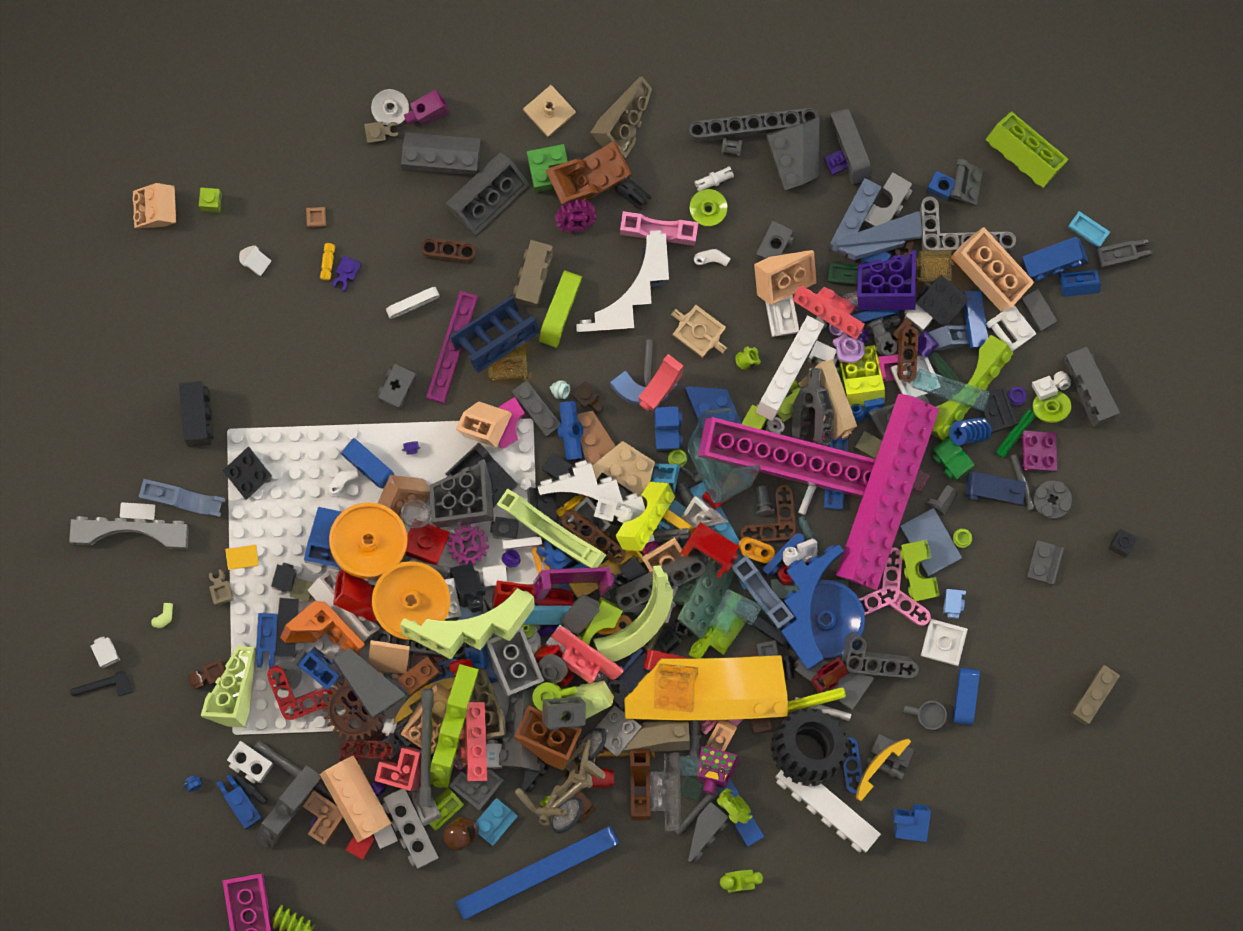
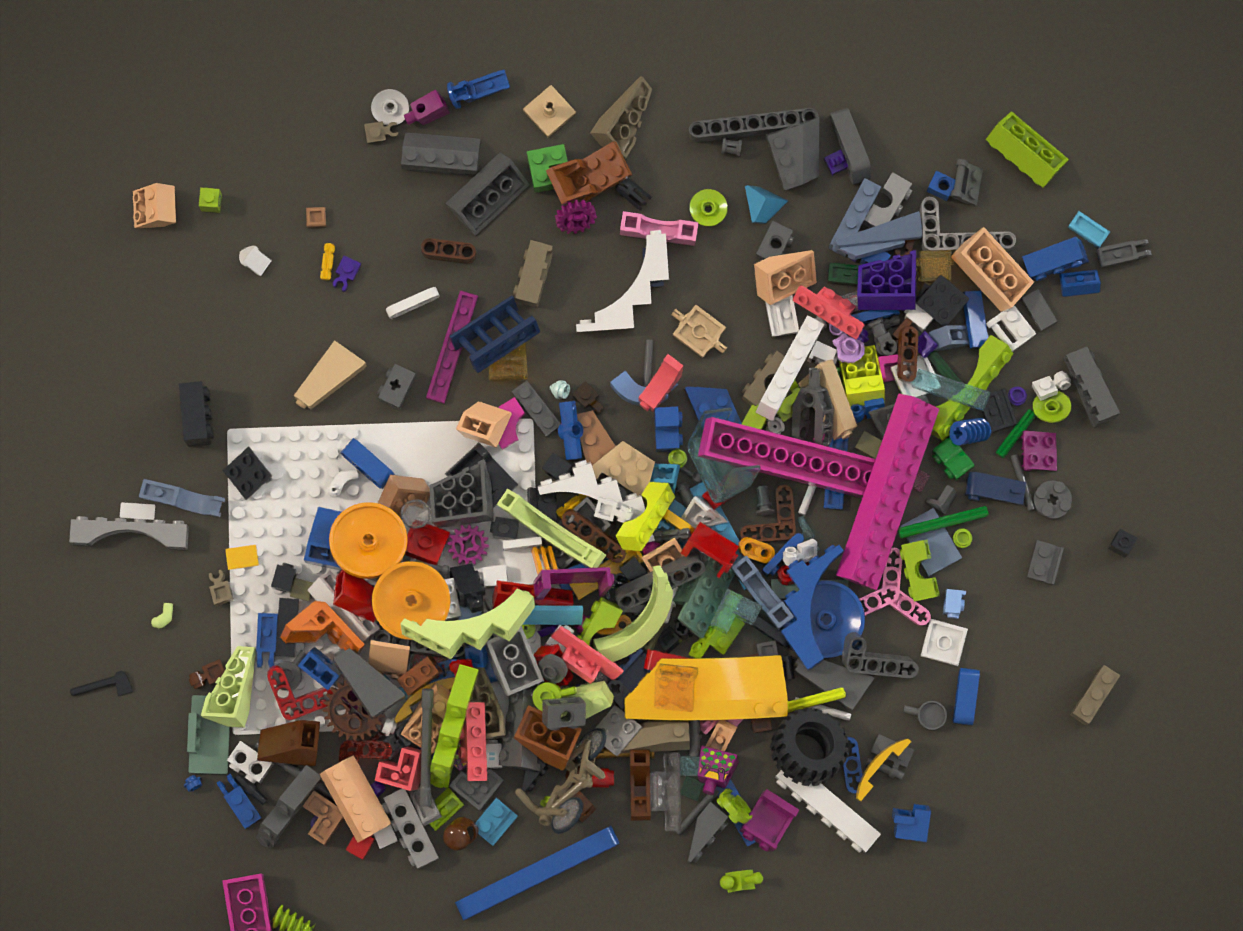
(105, 652): white brick -> none
(206, 742): none -> sand green bracket
(290, 743): none -> reddish brown slope
(329, 374): none -> tan slope
(411, 447): dark purple plate -> none
(477, 88): none -> blue piece
(511, 558): dark purple plate -> none
(553, 559): blue plate -> none
(559, 309): lime beam -> none
(580, 614): dark grey slope -> none
(711, 255): white arm -> none
(714, 179): white pin -> none
(747, 358): lime brick -> none
(754, 392): none -> dark tan arch
(763, 204): none -> dark azure slope
(769, 820): none -> magenta panel
(829, 675): dark red piece -> none
(943, 522): none -> green axle

